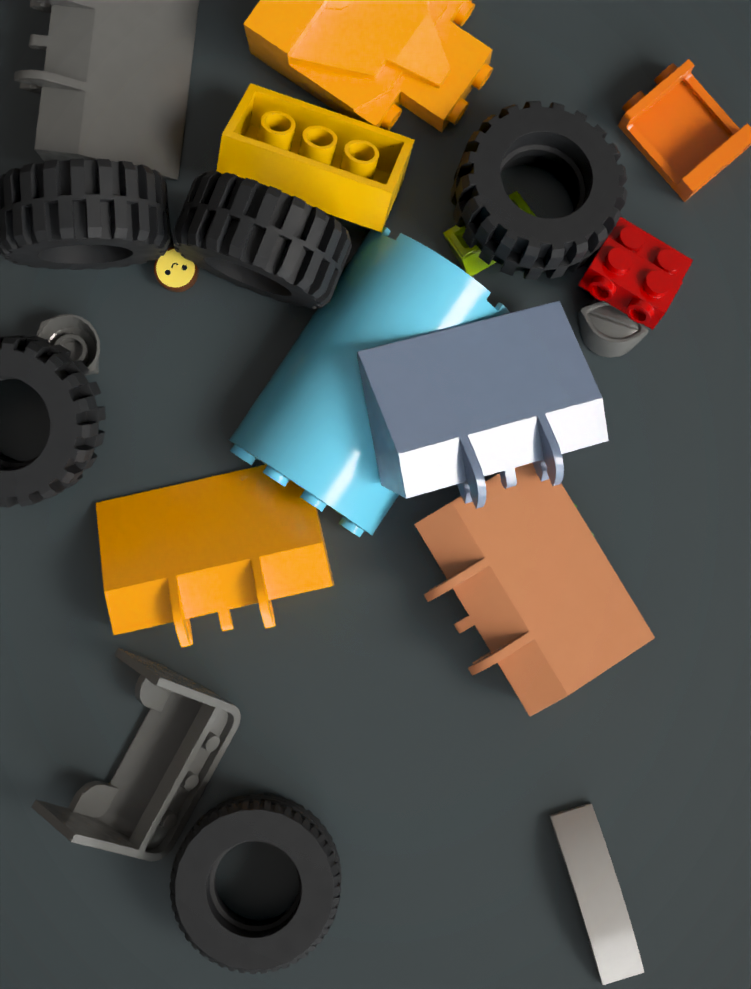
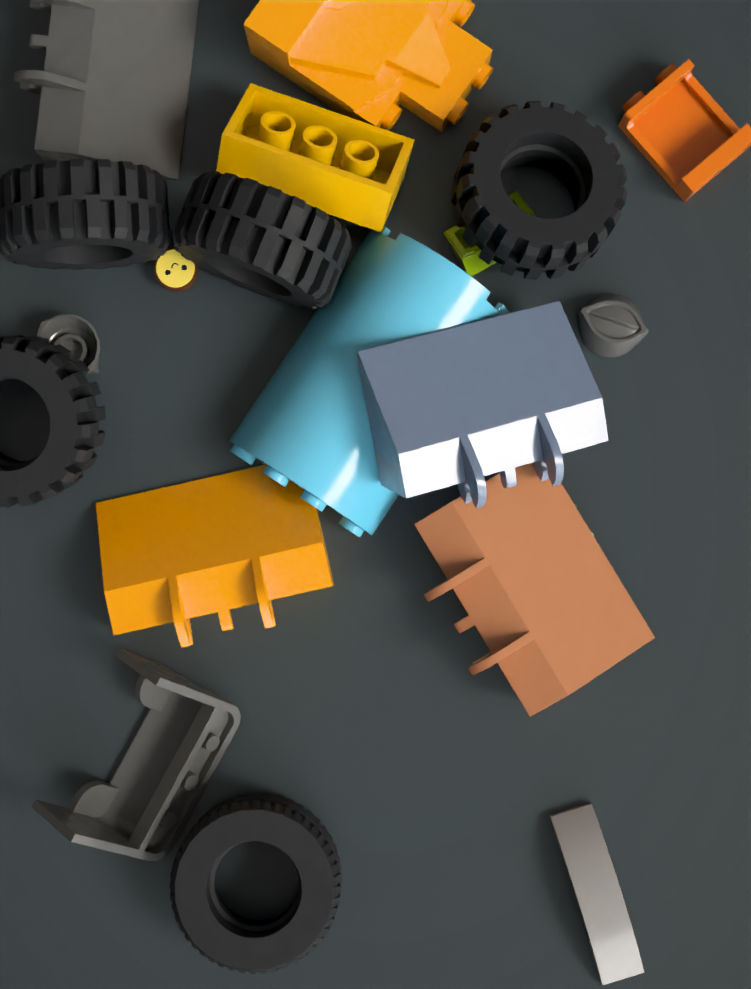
(636, 273): red plate -> none

